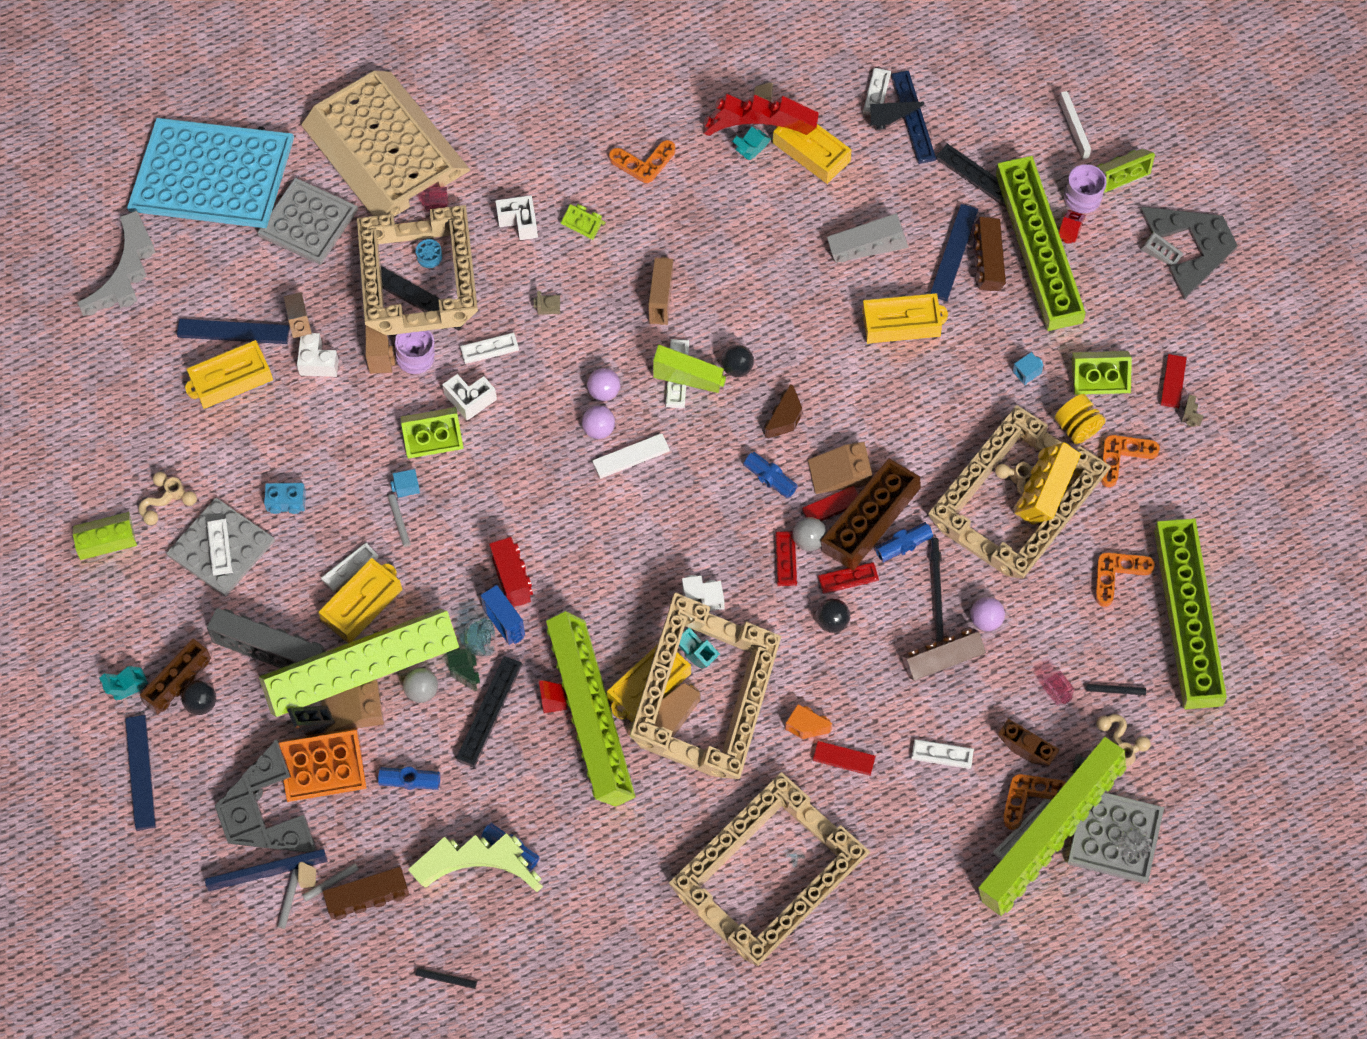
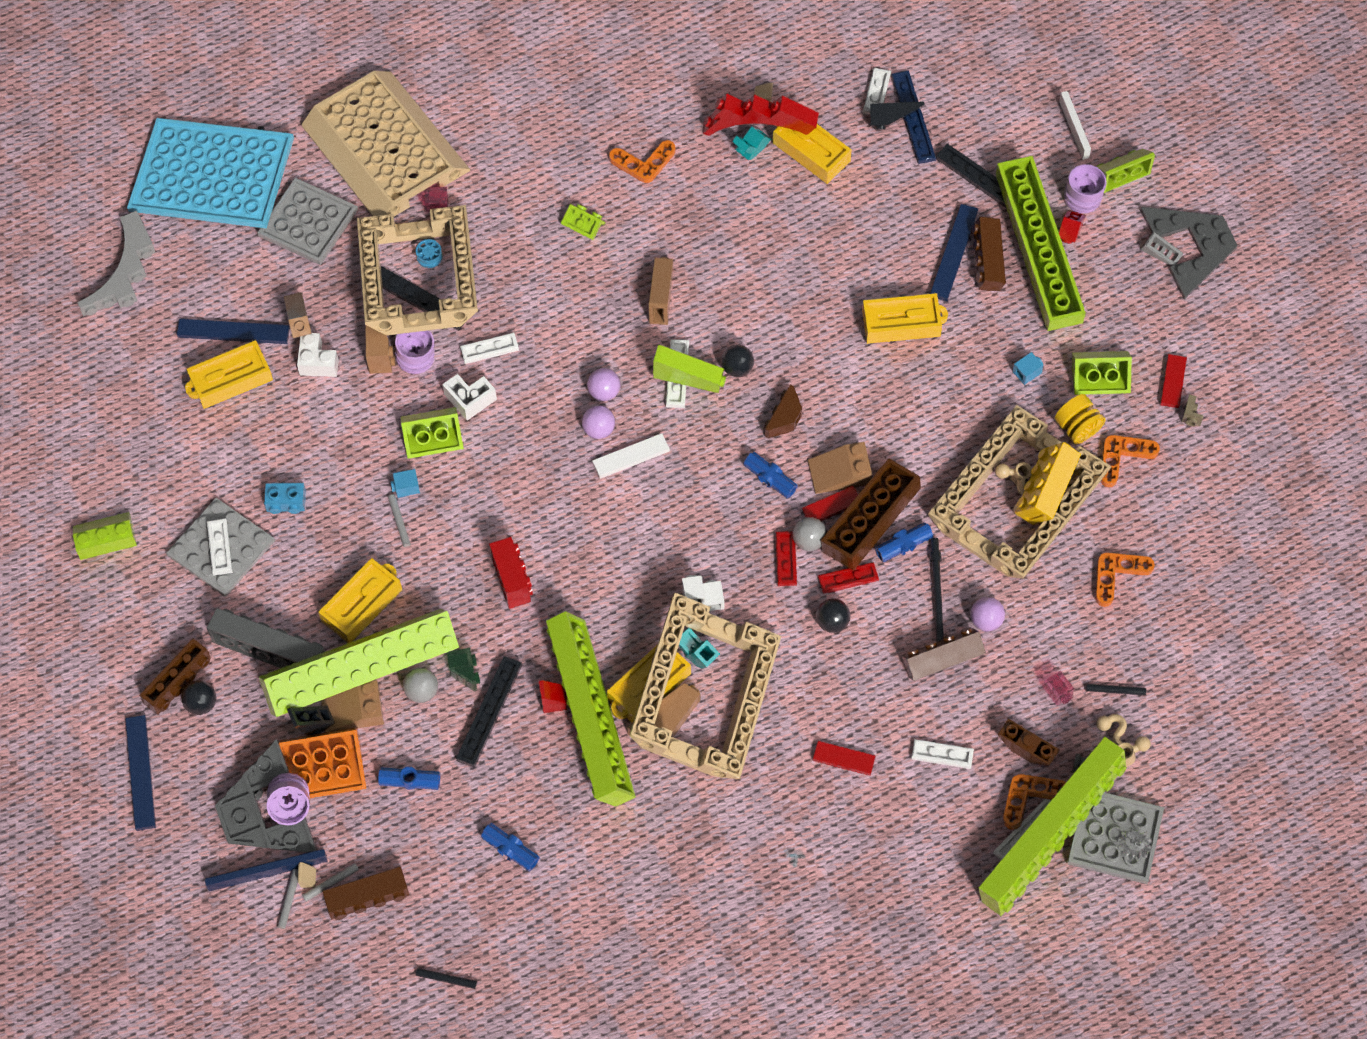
(125, 683): teal brick -> none
(160, 479): tan piece -> none
(290, 808): none -> lavender wheel
(348, 567): white tile -> none
(476, 852): yellowish green arch -> none
(477, 634): clear light blue cylinder -> none
(503, 615): blue window -> none
(518, 212): white brick -> none
(547, 304): dark tan bracket -> none
(777, 794): tan slope -> none
(807, 724): orange slope -> none
(868, 239): light grey wedge -> none
(1190, 614): lime brick -> none

